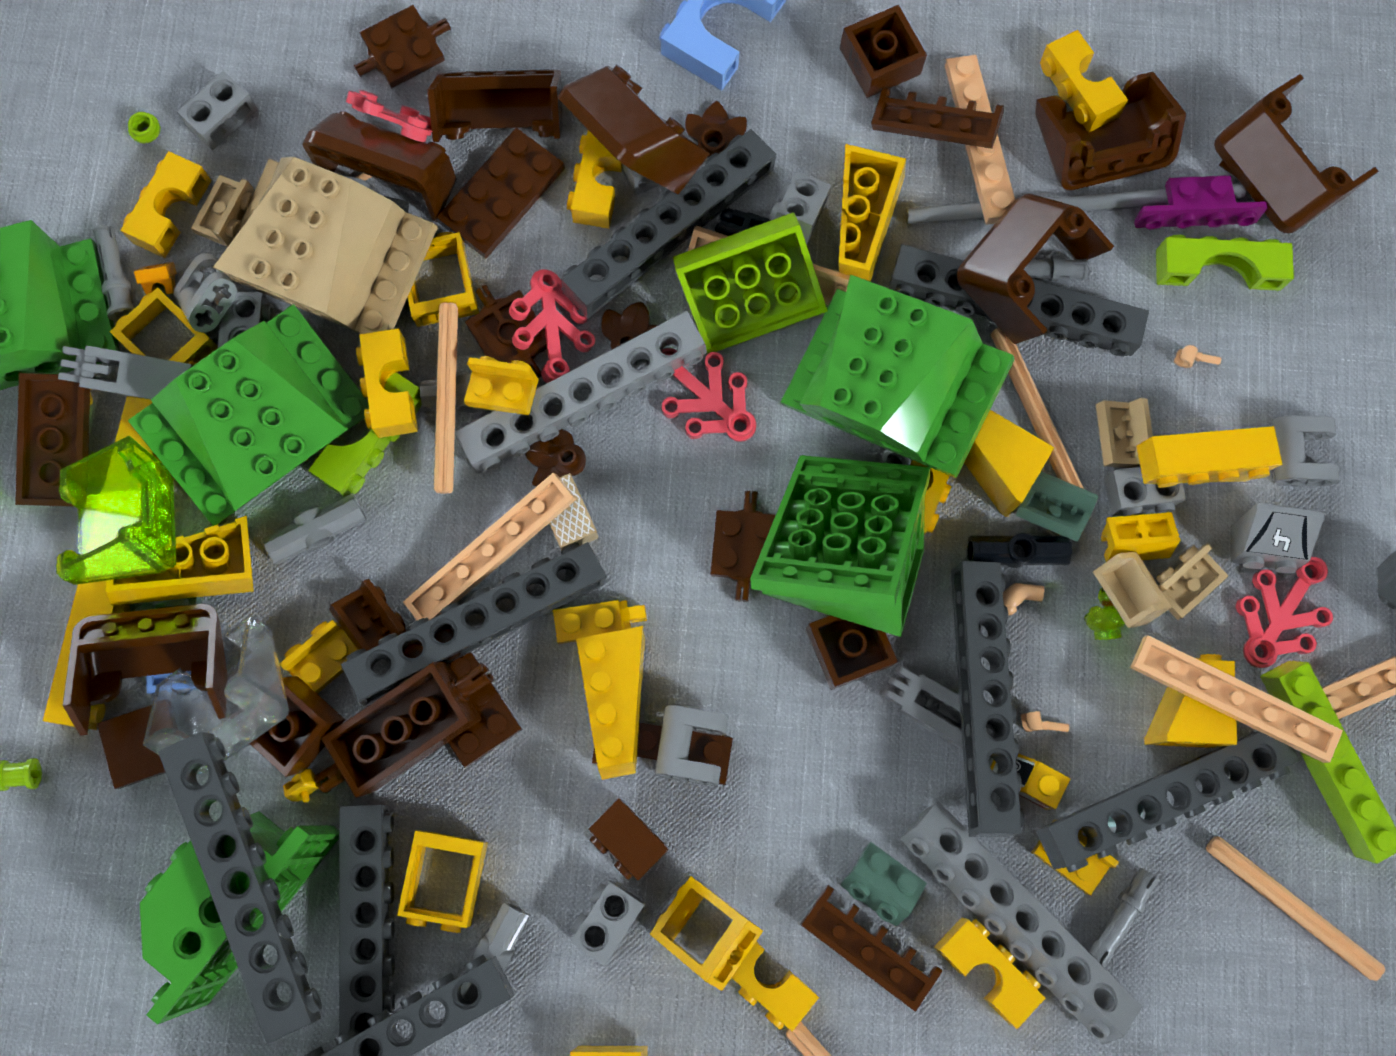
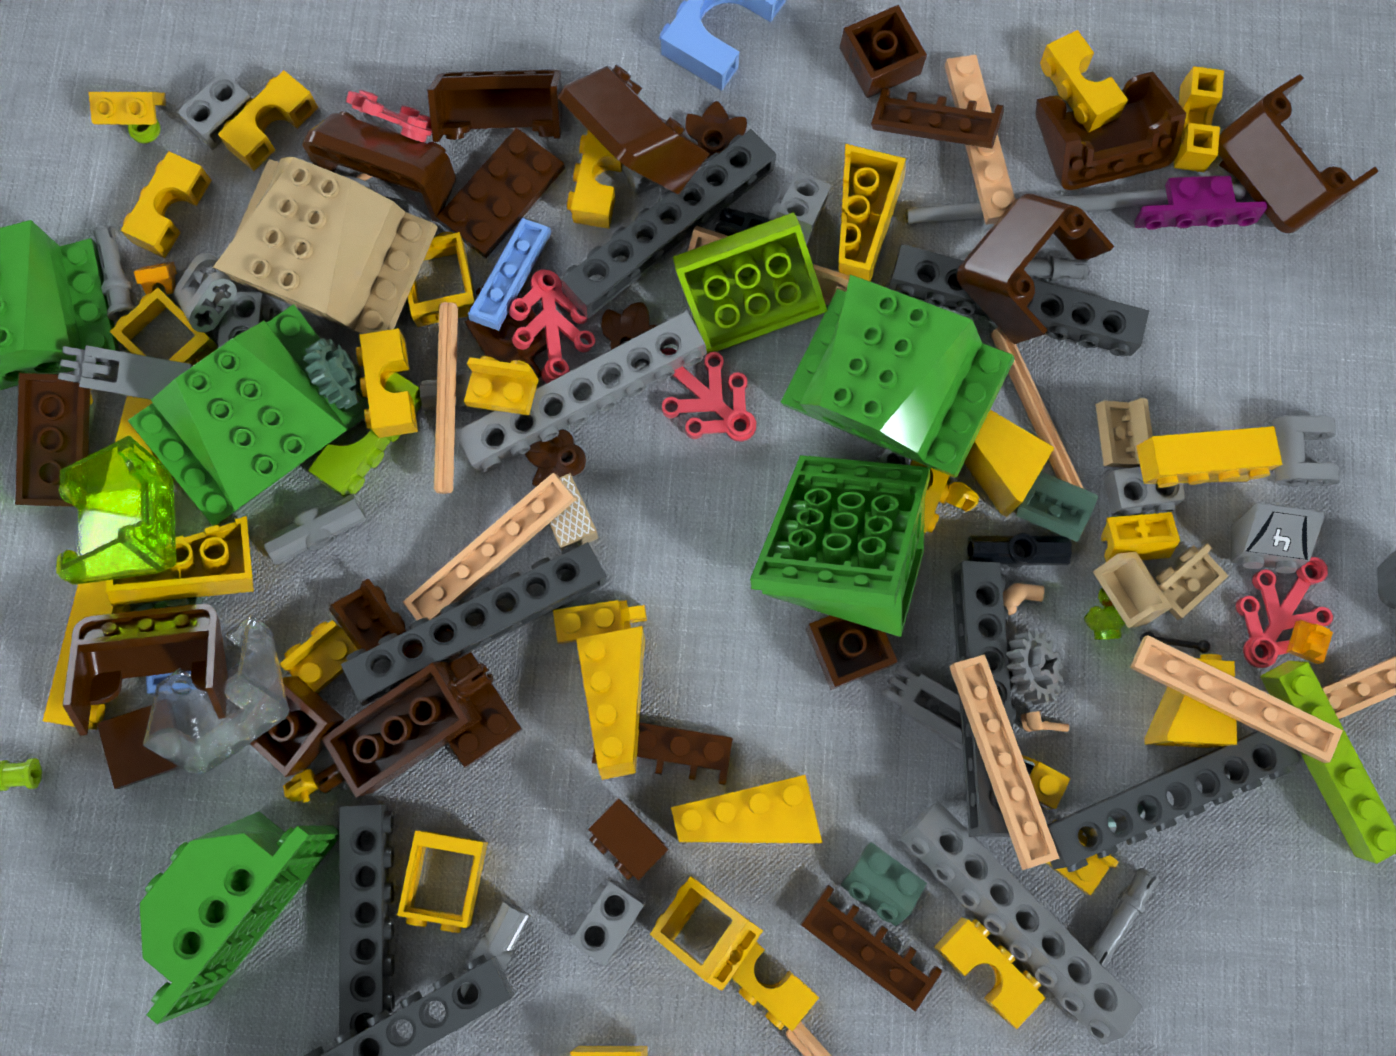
(125, 107): none -> yellow bracket
(223, 210): tan bracket -> none
(247, 943): dark grey brick -> none
(279, 100): none -> yellow arch
(334, 373): none -> sand green gear
(402, 46): reddish brown plate -> none
(509, 274): none -> light blue tile
(676, 740): light grey connector -> none
(739, 542): reddish brown plate -> none
(753, 815): none -> yellow wedge
(962, 496): none -> yellow piece
(1004, 762): none -> light nougat plate
(1034, 667): none -> light grey gear
(1186, 357): light nougat hand -> none
(1199, 98): none -> yellow arch
(1203, 645): none -> black hinge
(1261, 264): lime arch -> none
(1295, 908): light nougat axle -> none
(1309, 641): none -> light orange tile

